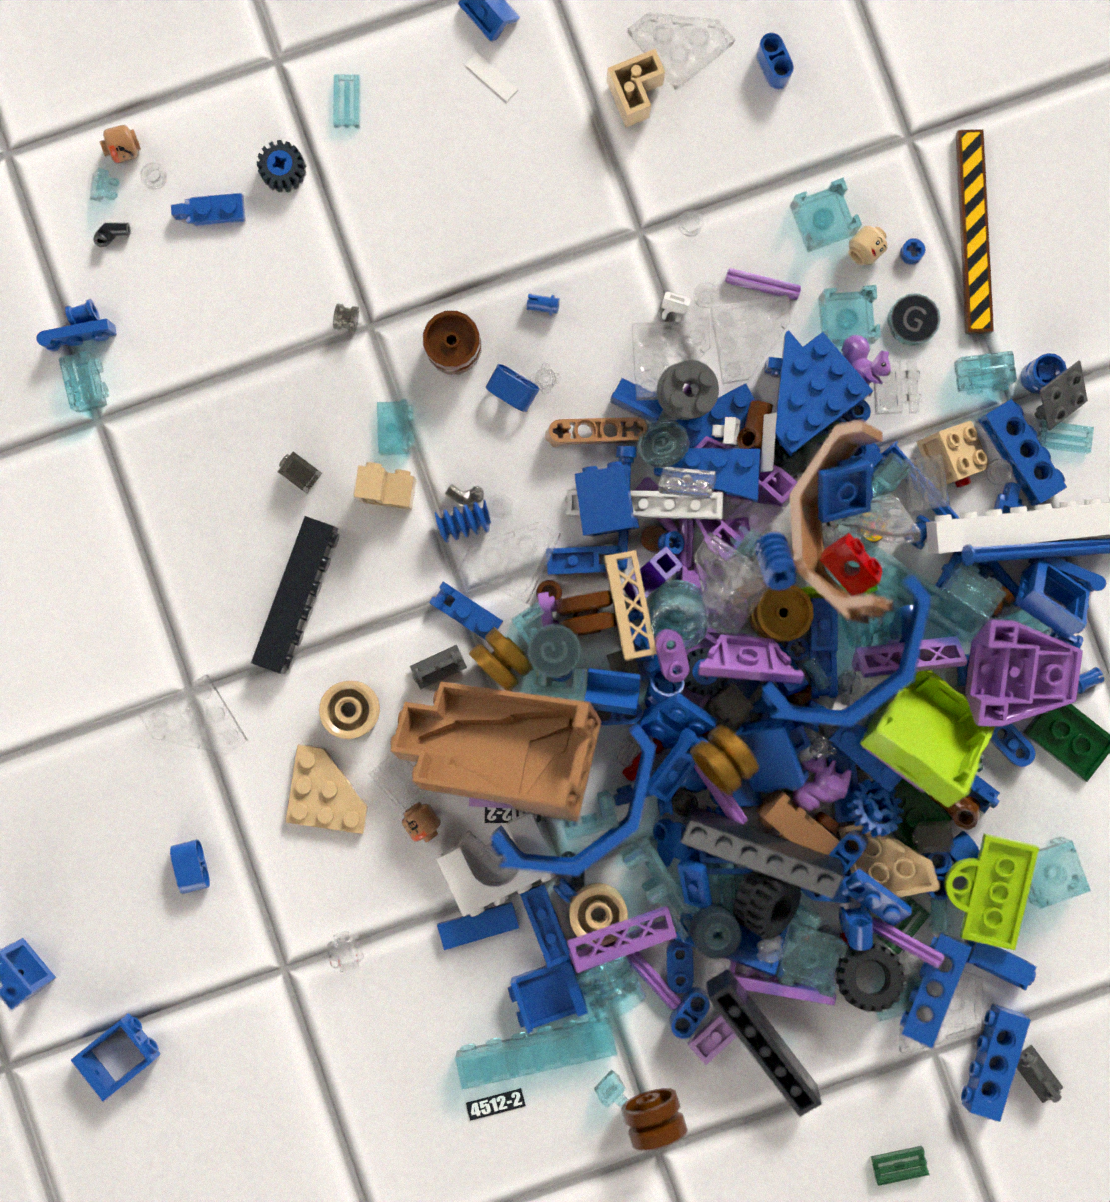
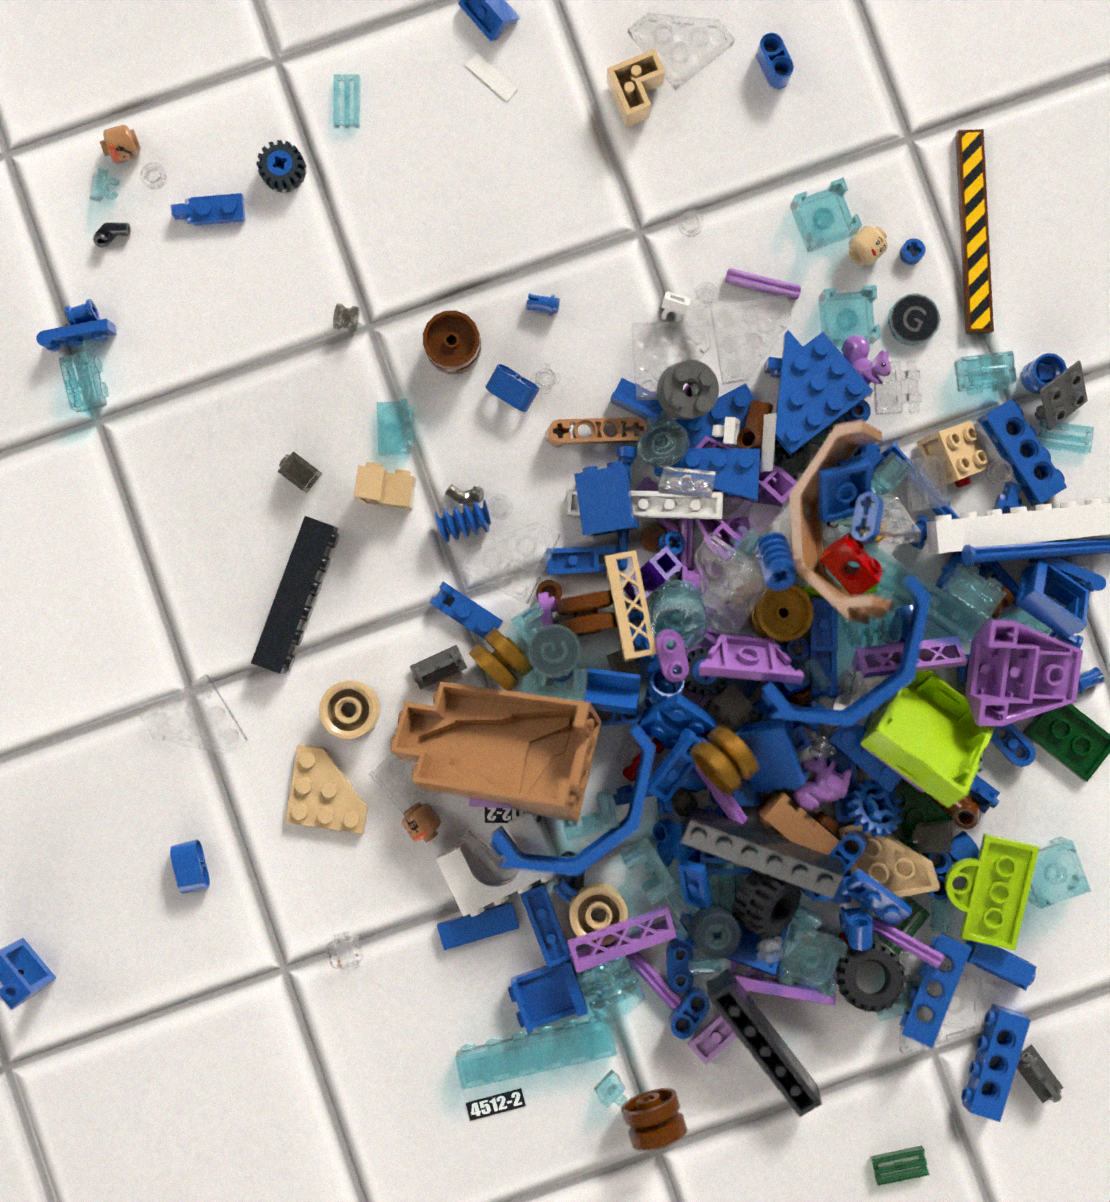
(96, 1073): blue window -> none
(704, 965): none -> clear light blue pin
(865, 517): none -> beam

